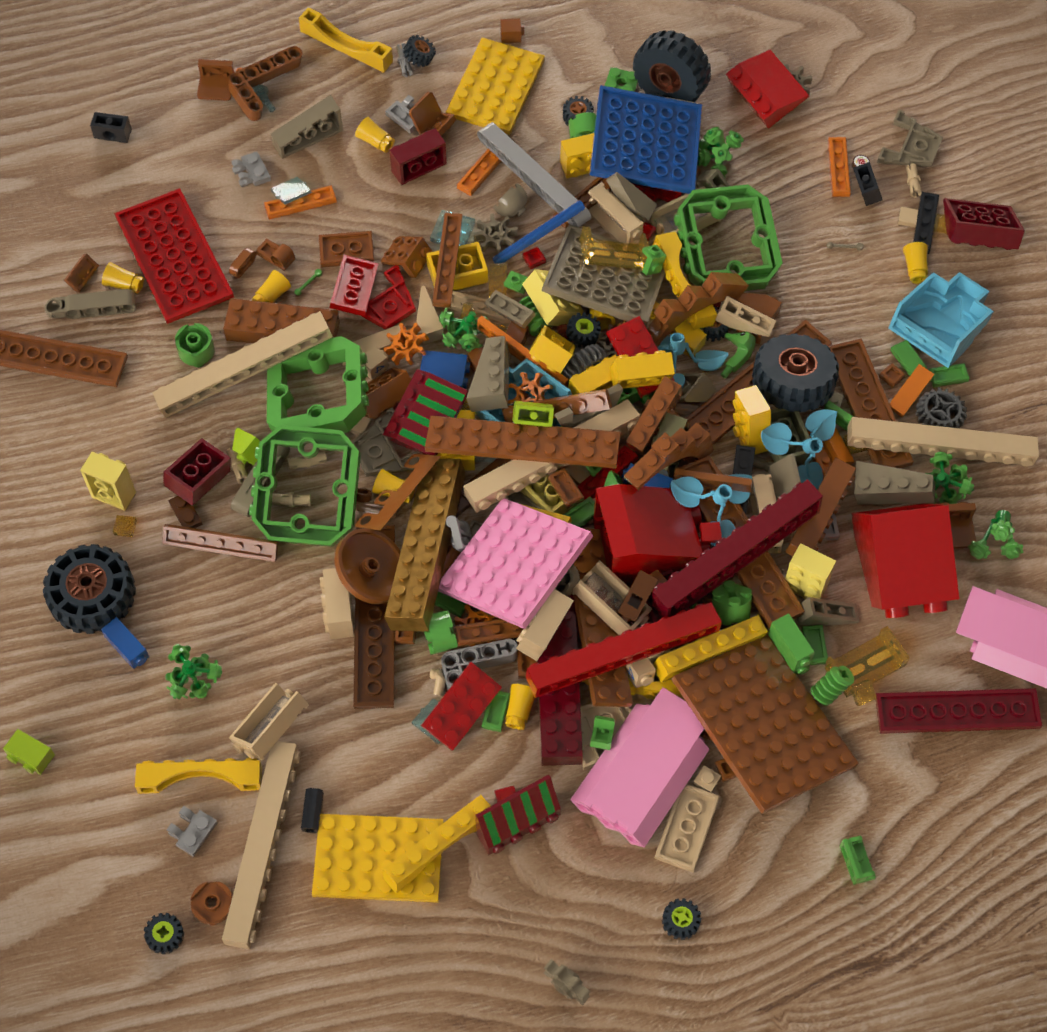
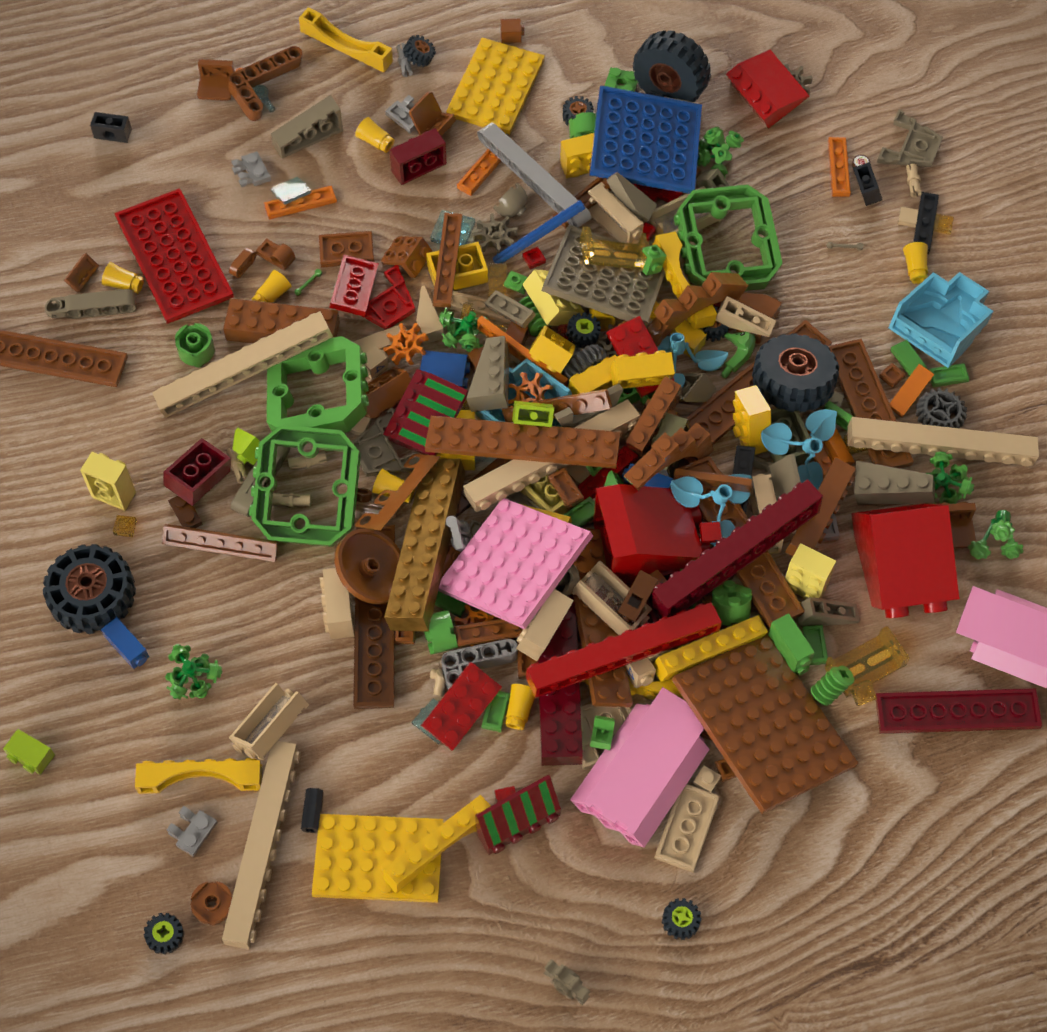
(857, 860): bright green hinge -> none
(982, 224): dark red slope -> none

